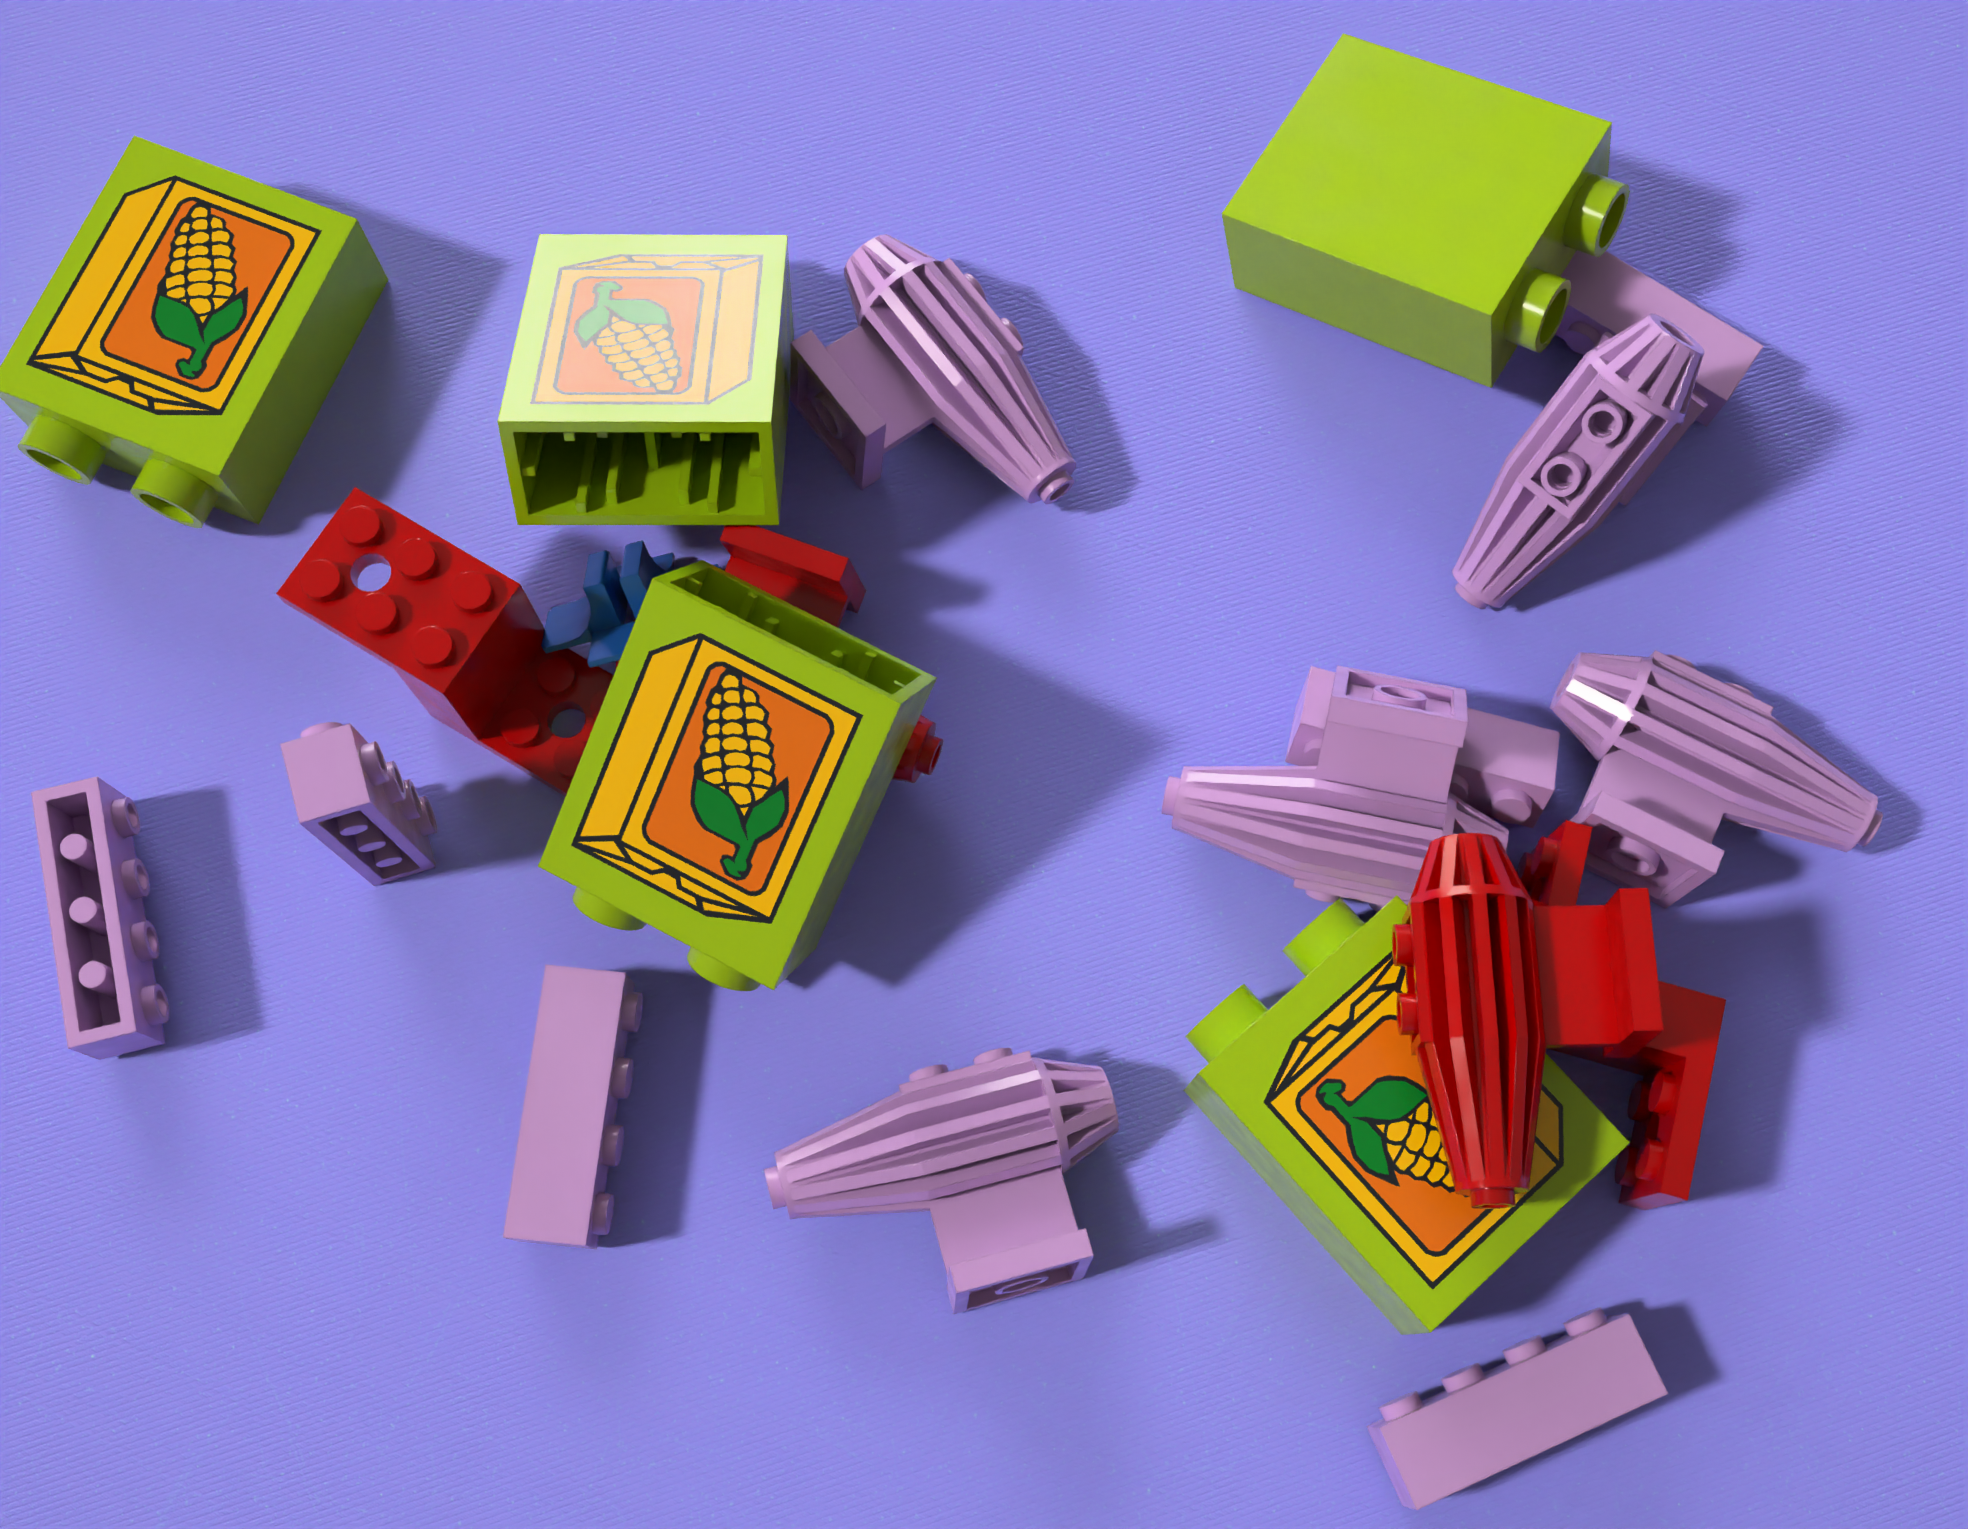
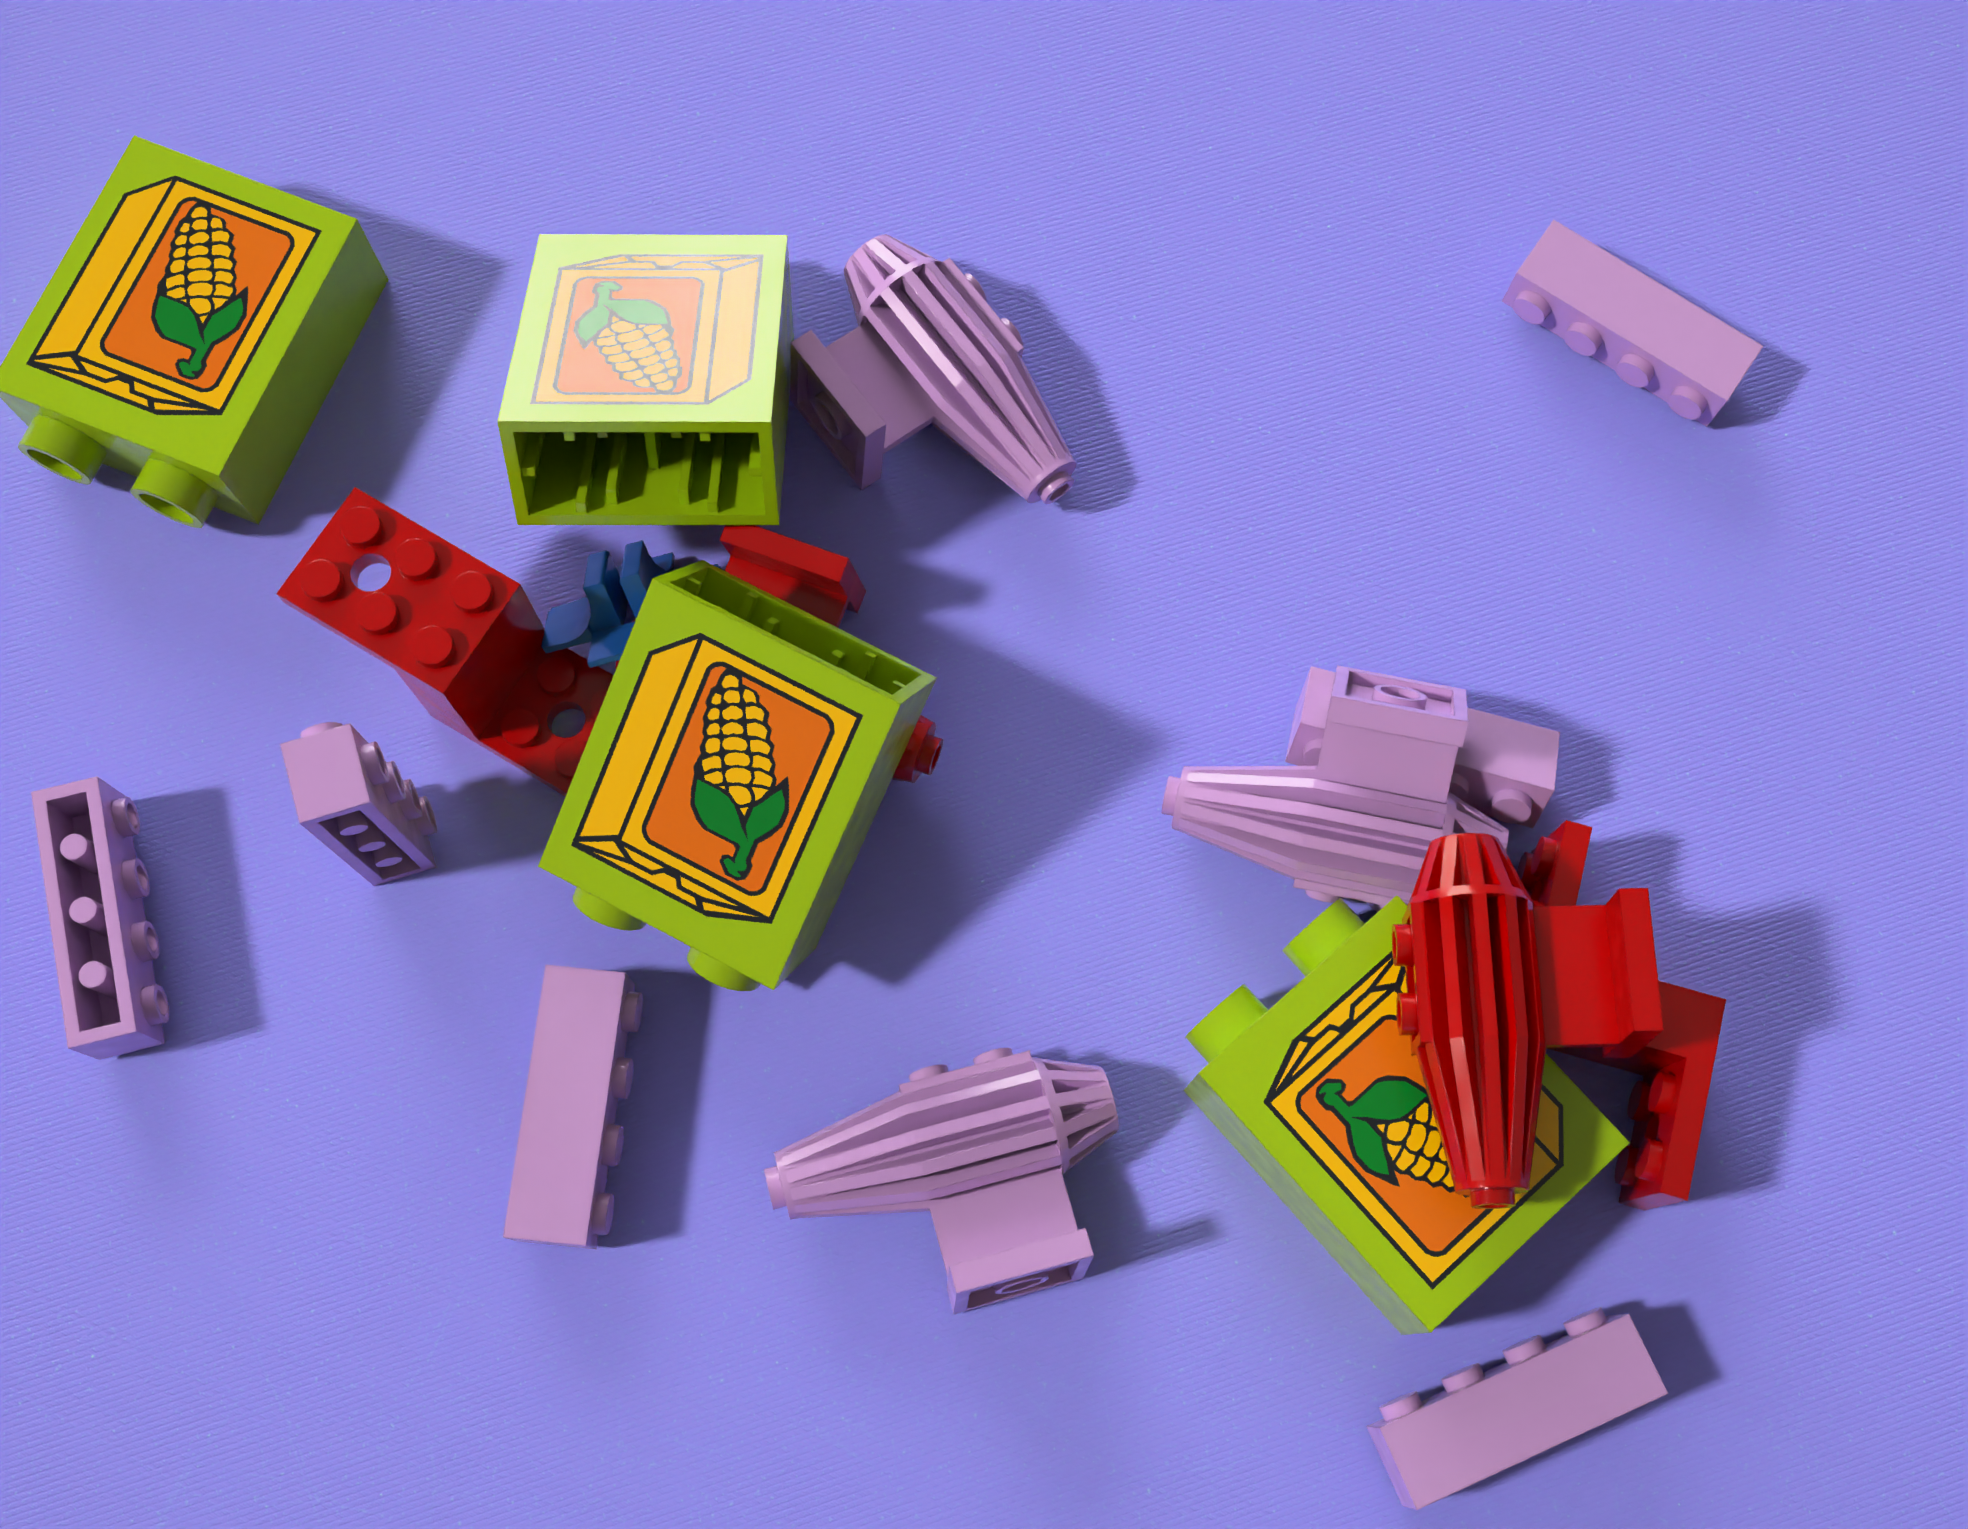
(1424, 209): lime brick -> none
(1582, 456): lavender piece -> none
(1681, 759): lavender piece -> none

